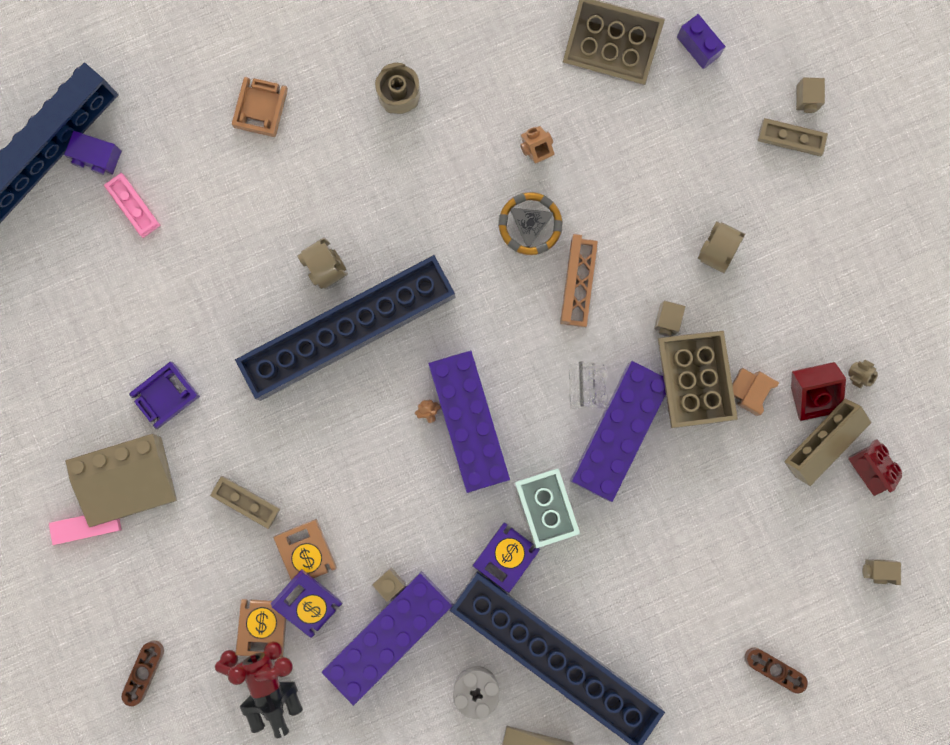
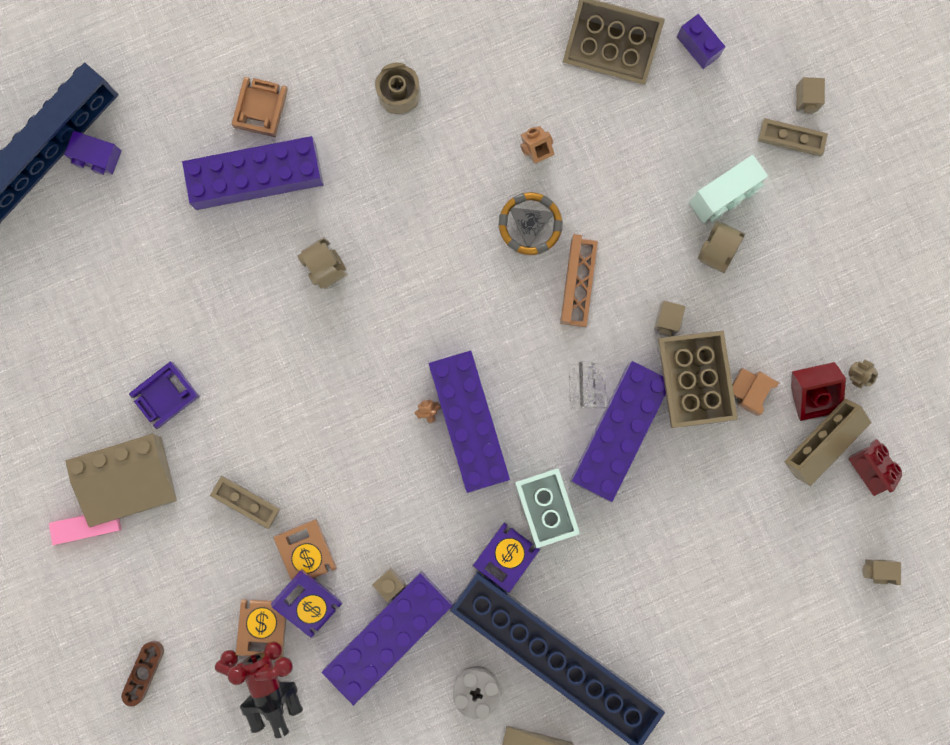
(132, 205): bright pink tile -> none
(252, 173): none -> dark purple brick
(345, 328): dark blue brick -> none
(729, 190): none -> light aqua brick
(778, 679): reddish brown beam -> none

